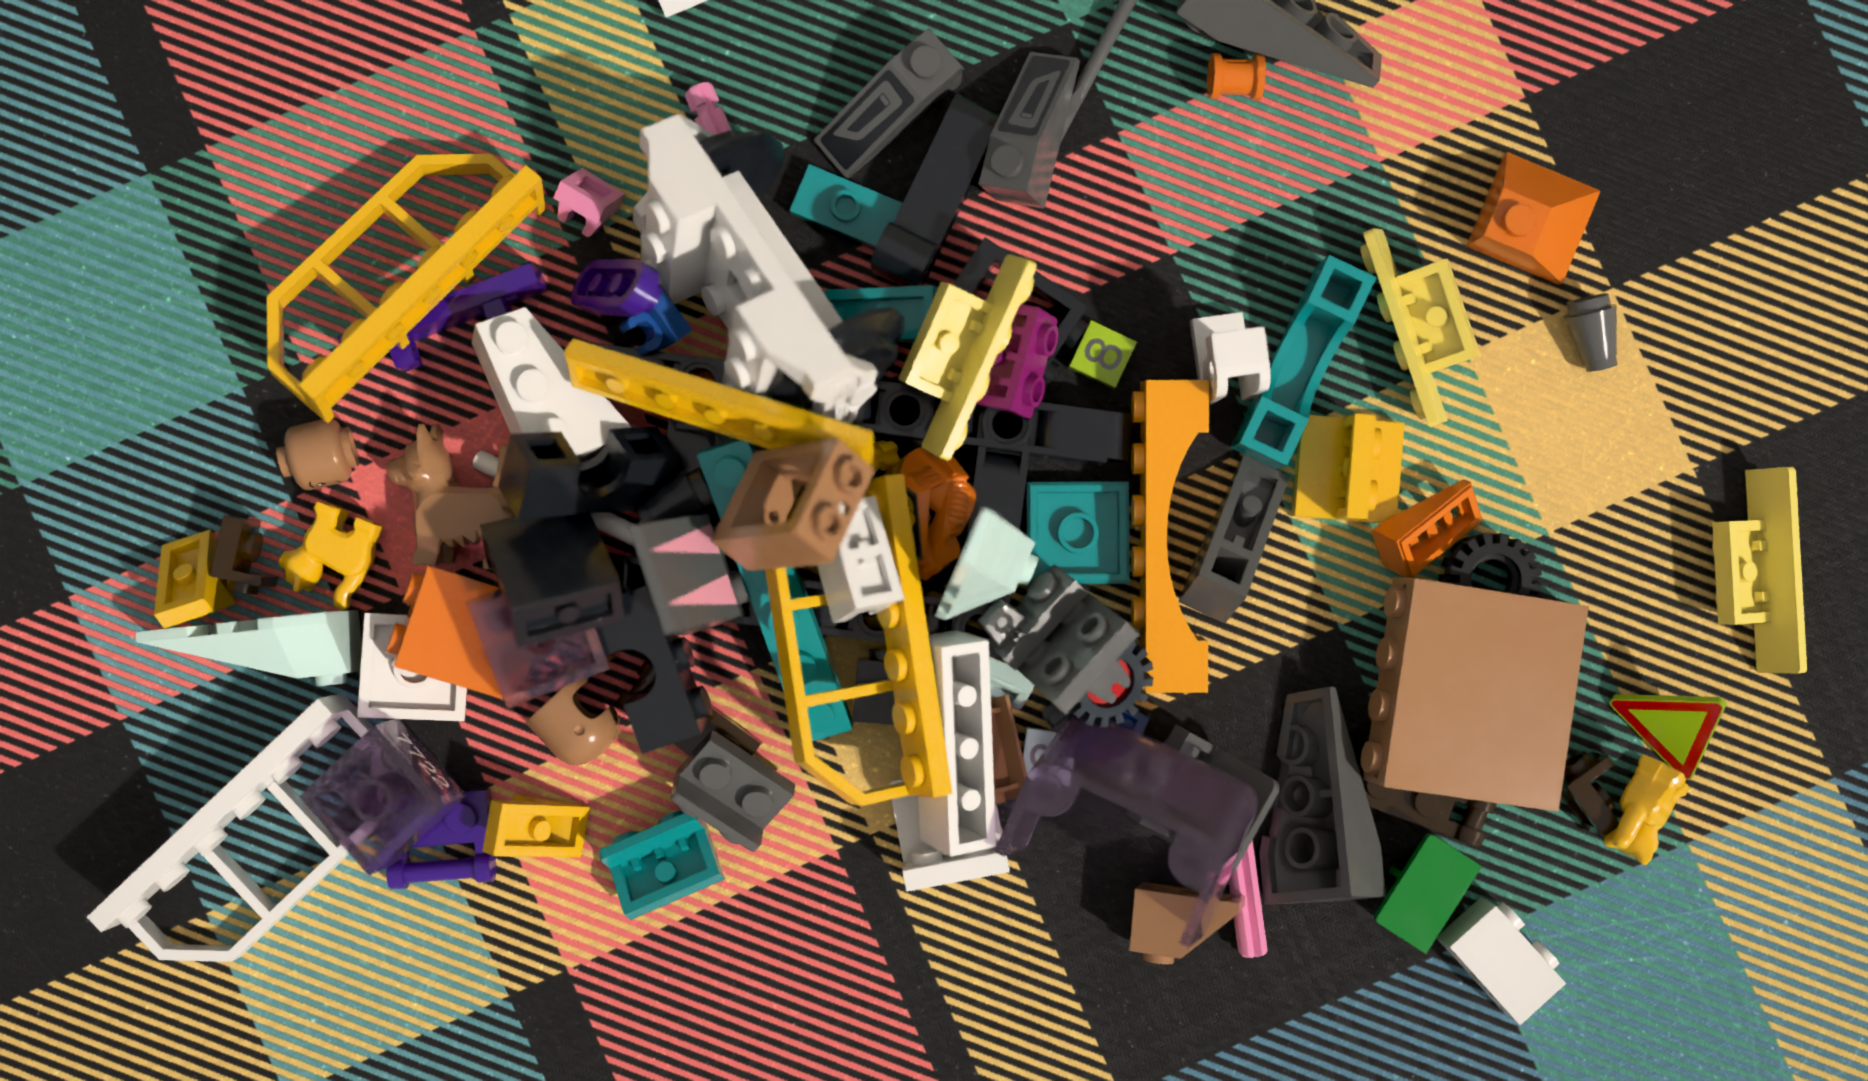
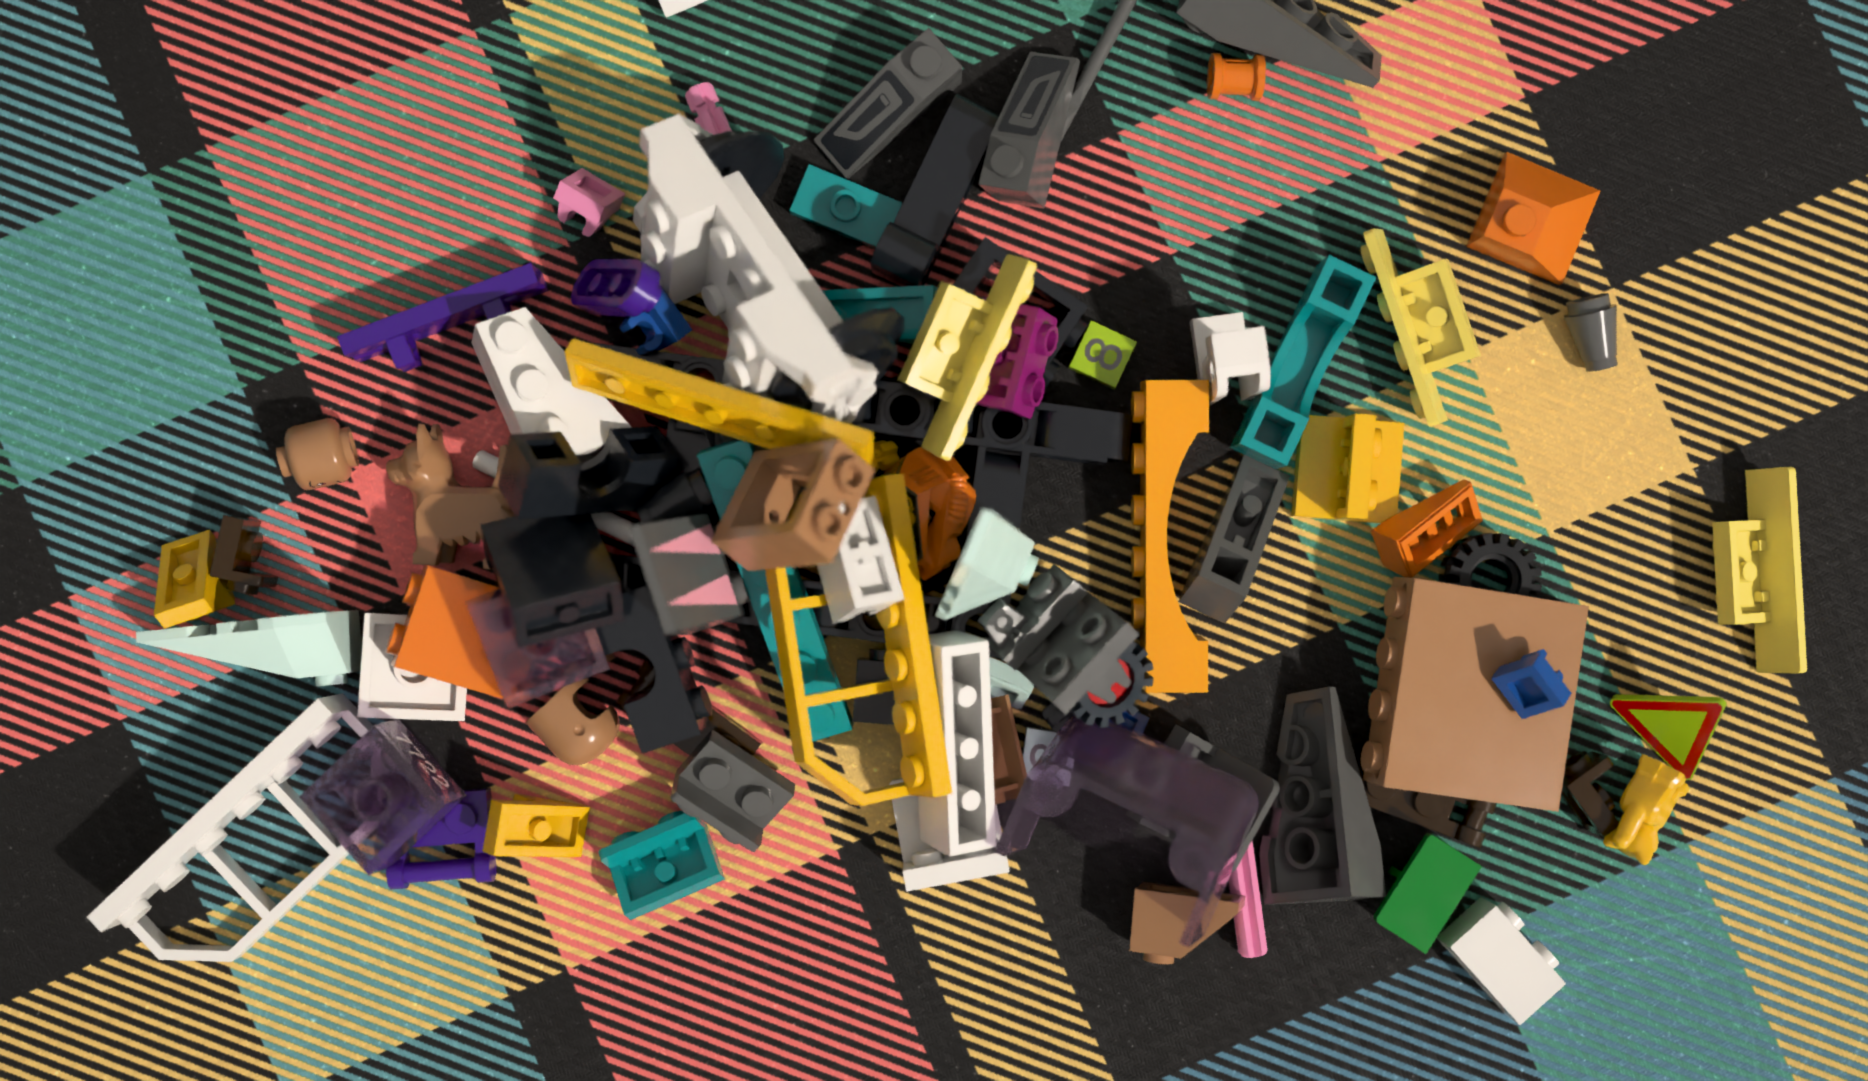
(331, 545): yellow animal -> none
(402, 303): yellow plate -> none
(1080, 529): teal tile -> none
(1532, 685): none -> blue tile

